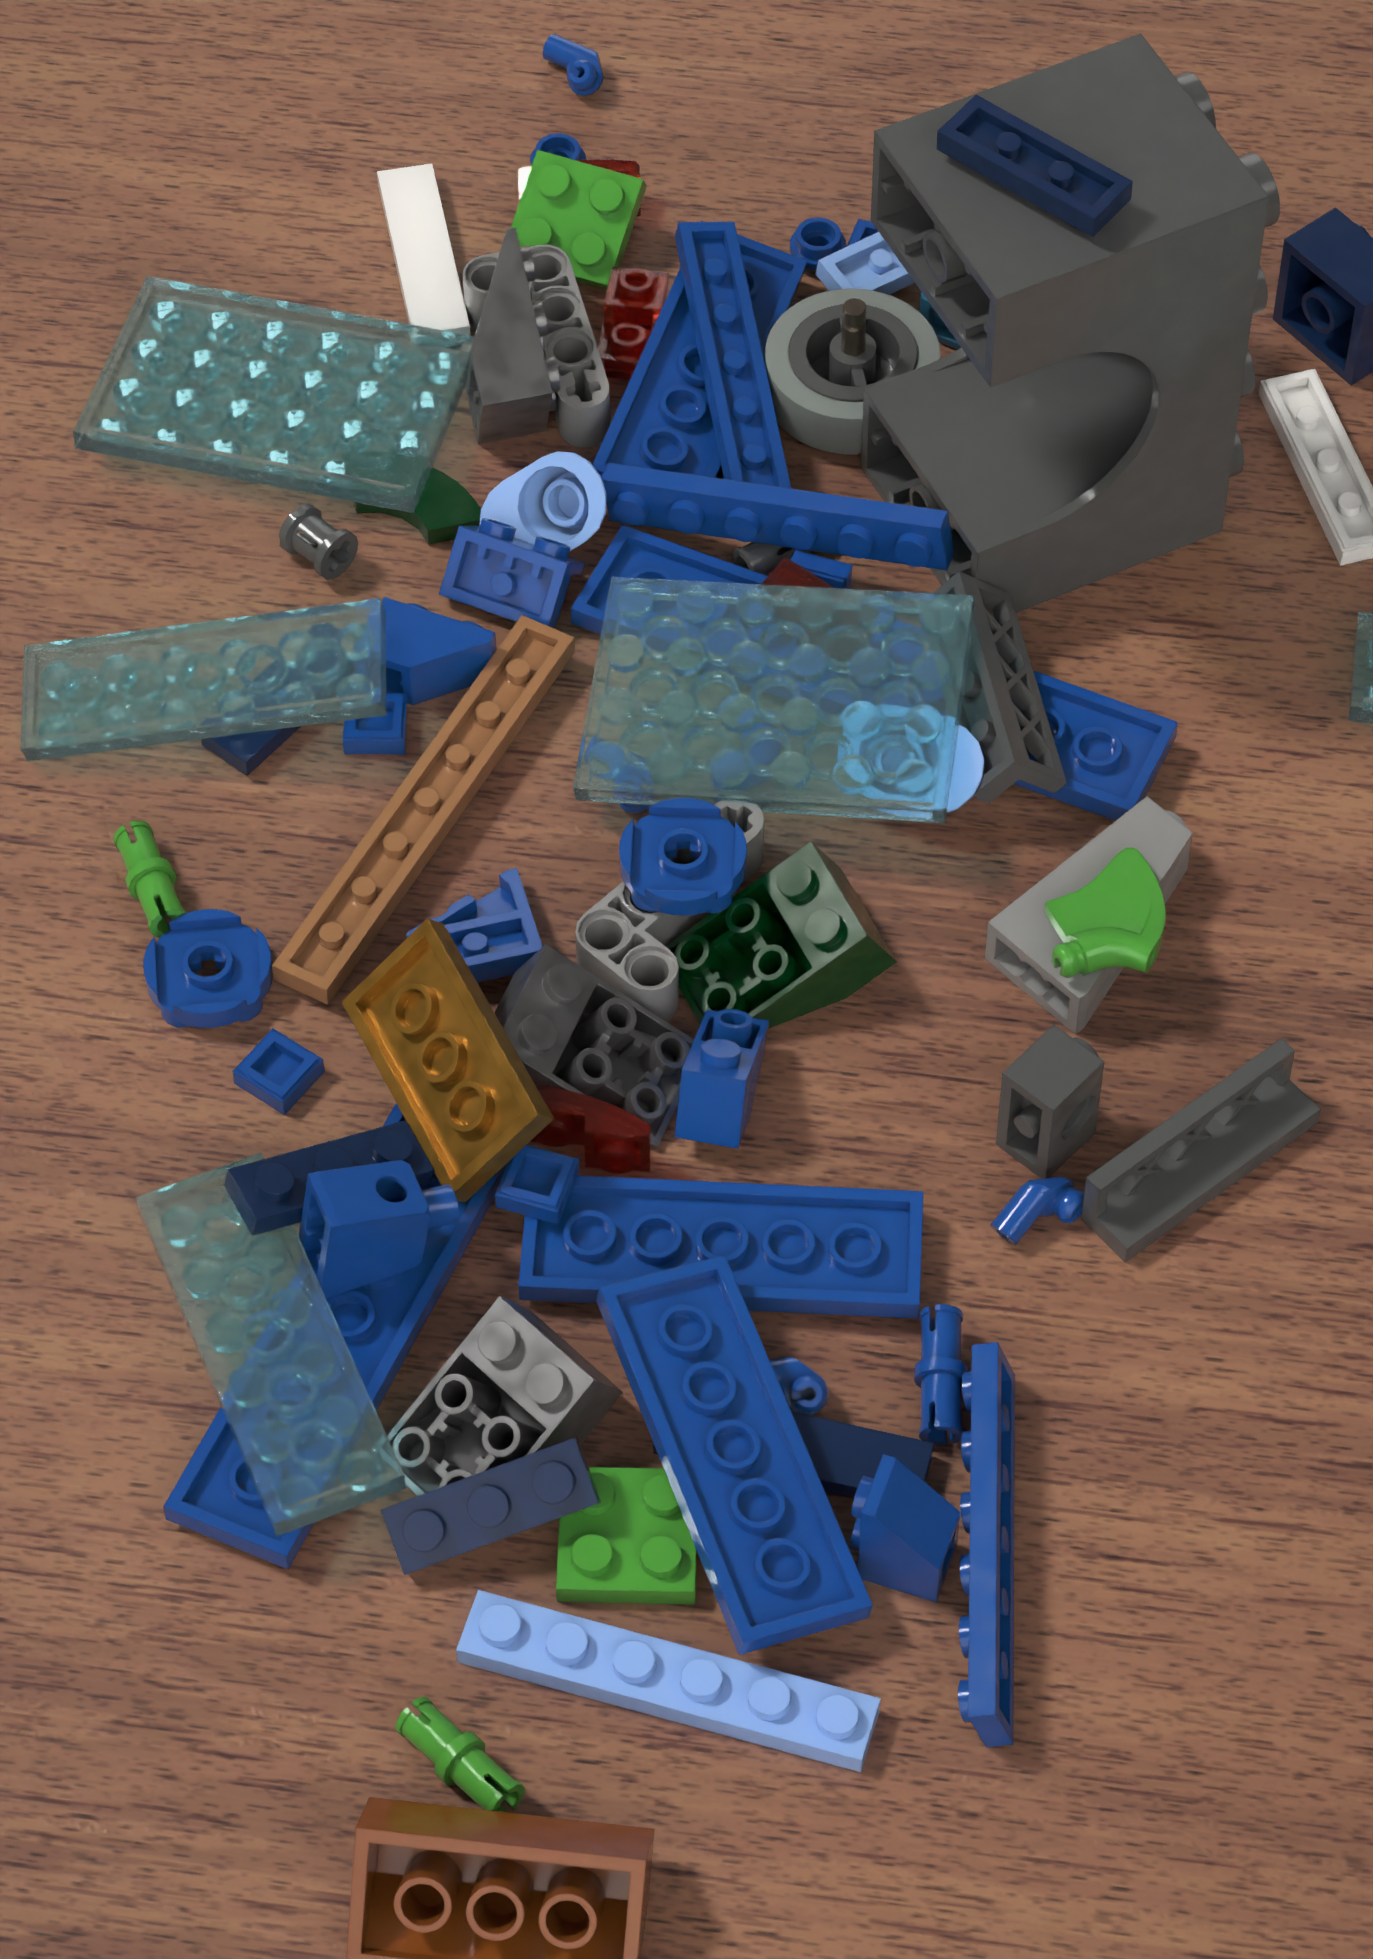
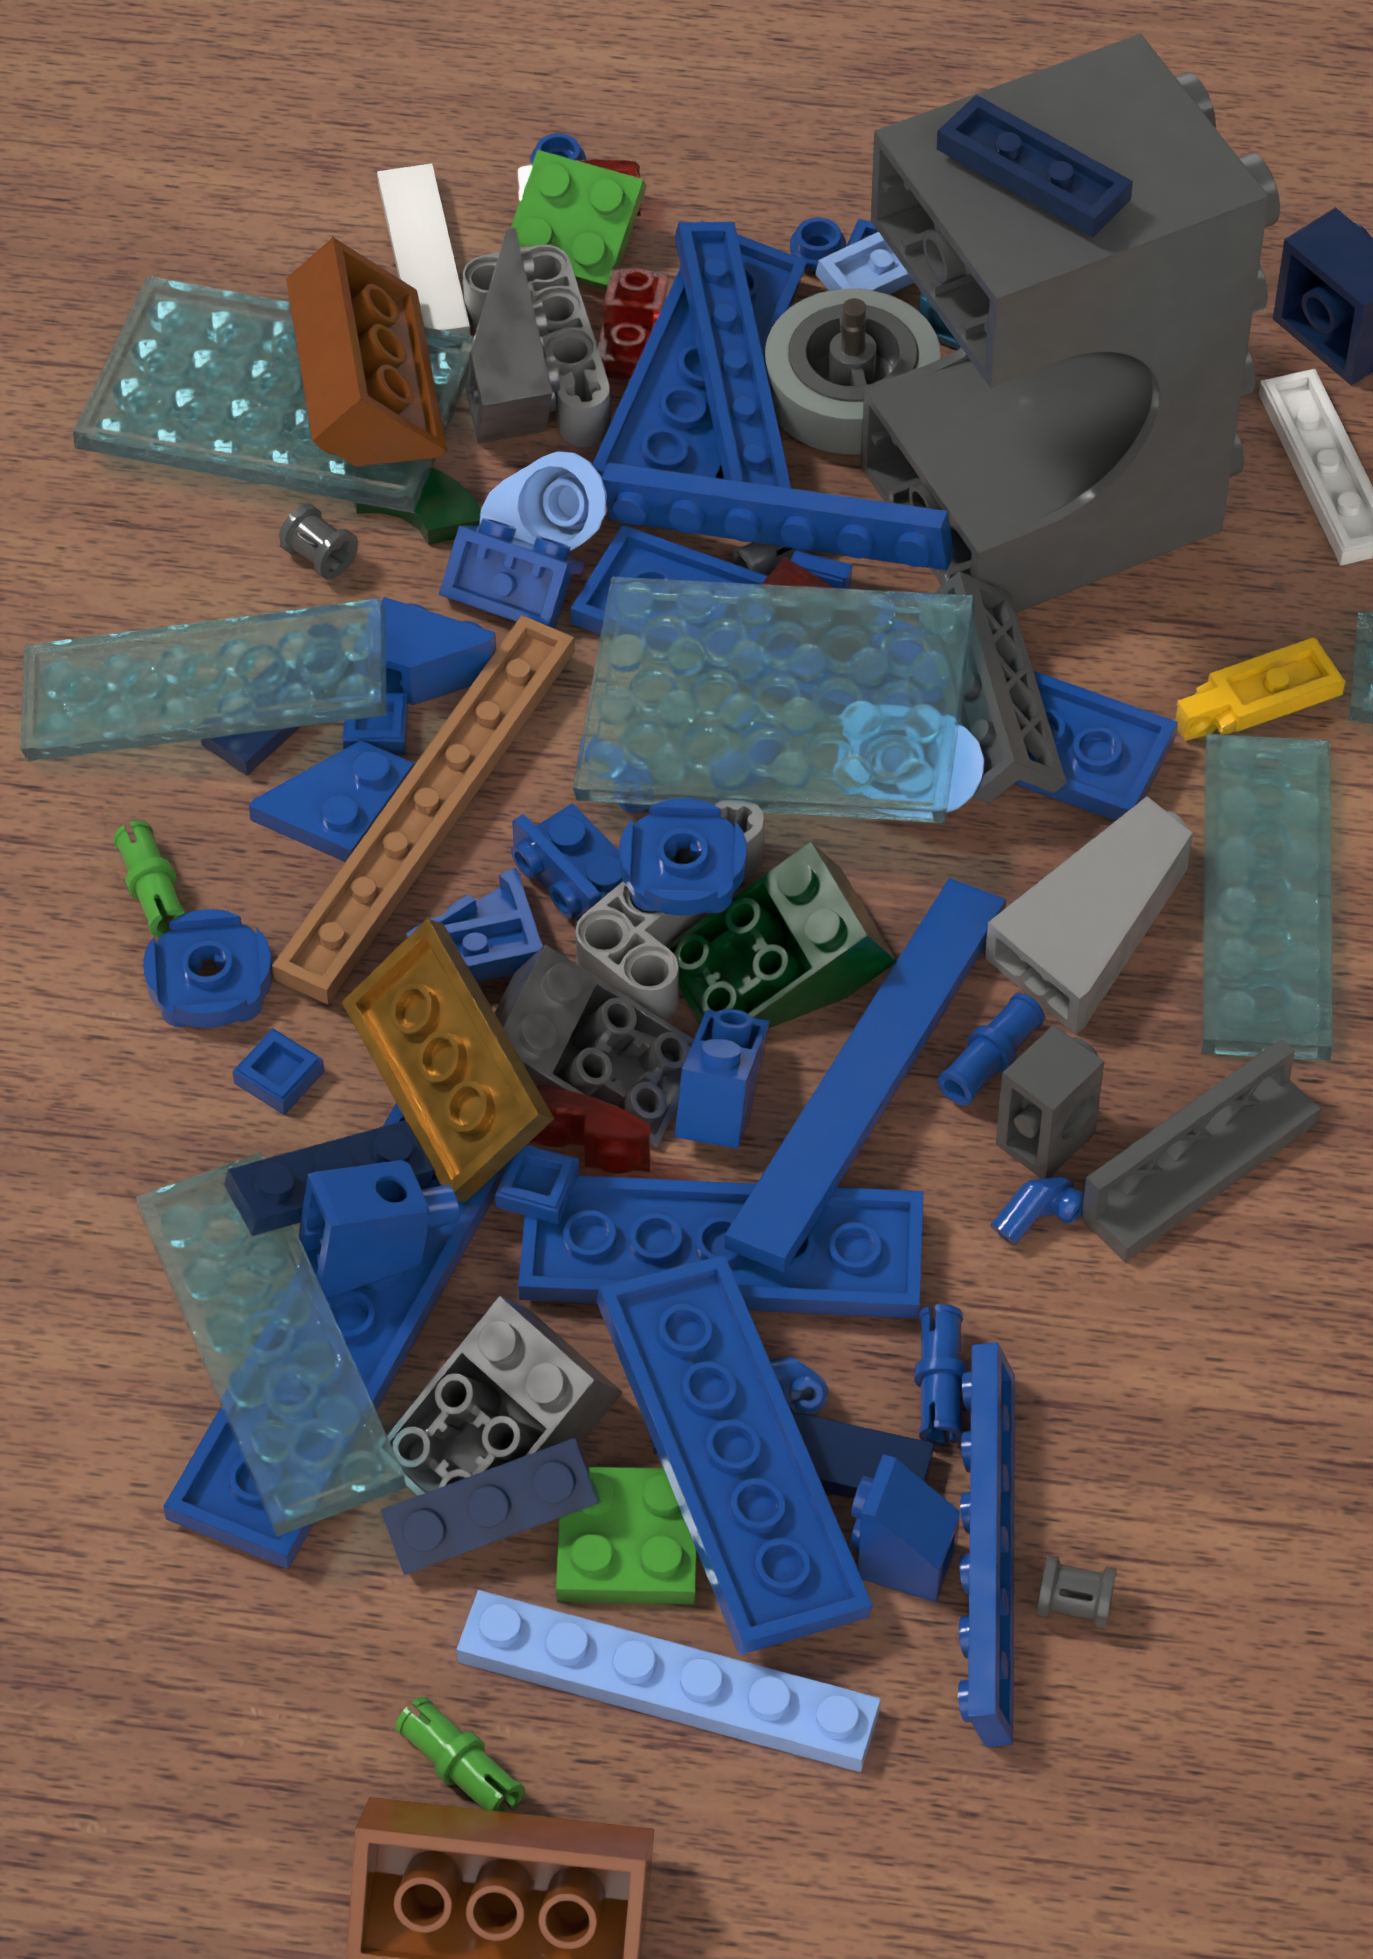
(334, 800): none -> blue wing
(363, 360): none -> dark orange slope
(568, 859): none -> blue bracket
(582, 63): blue arm -> none
(863, 1077): none -> blue tile
(991, 1049): none -> blue pin
(1081, 1580): none -> dark grey bush
(1111, 919): bright green arm -> none
(1260, 690): none -> yellow hinge
(1267, 896): none -> clear light blue plate

